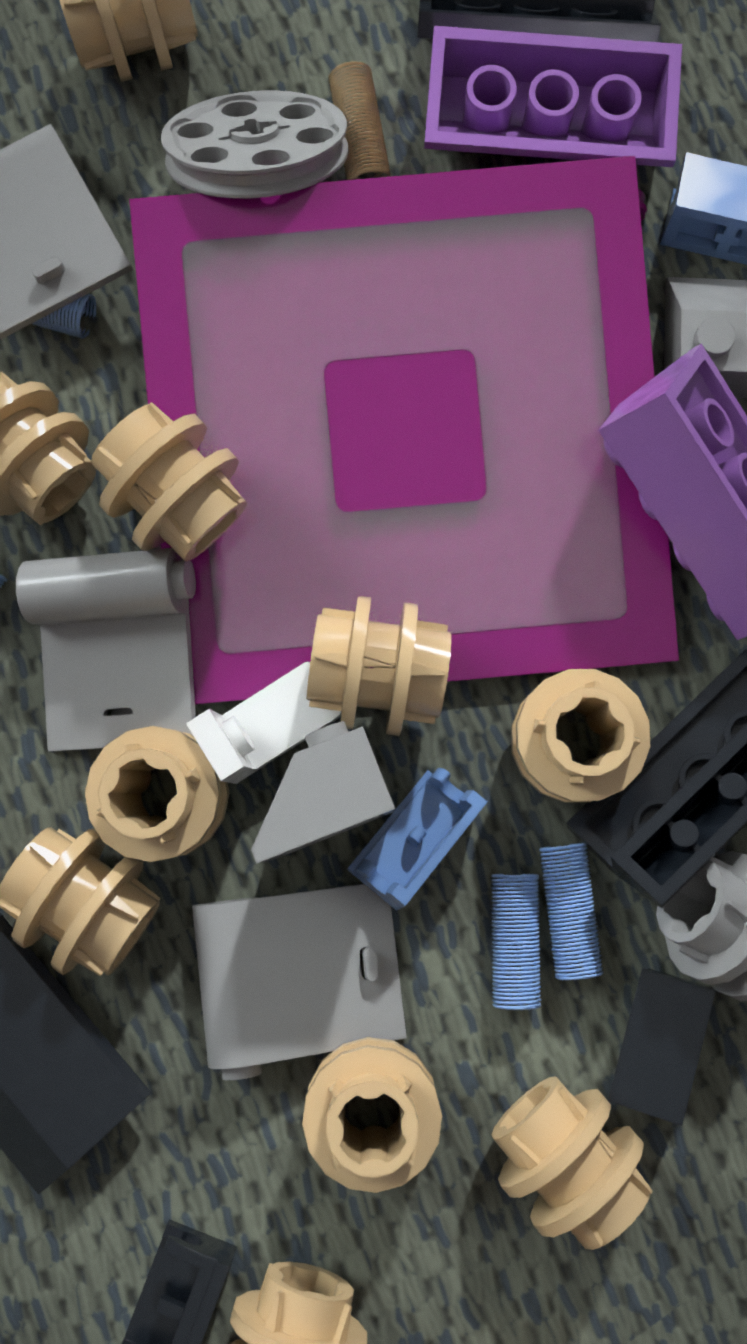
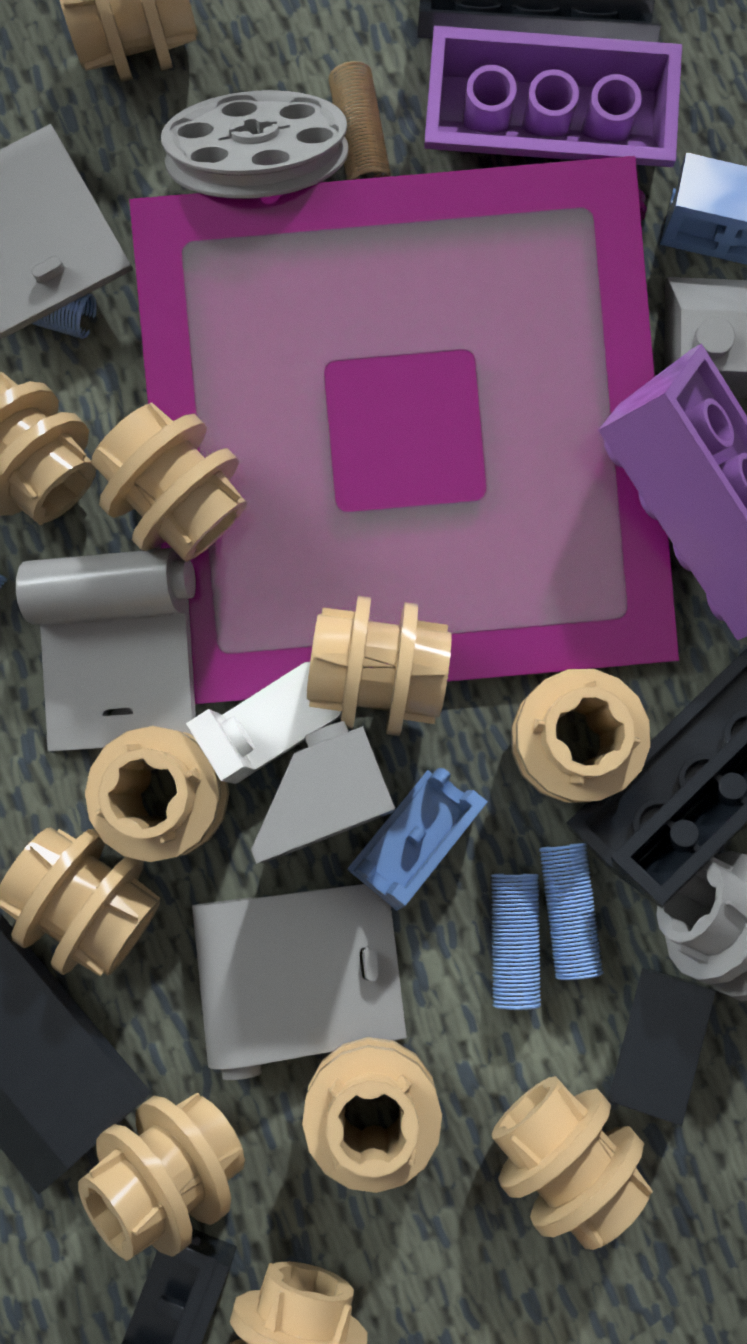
(156, 1178): none -> tan piece

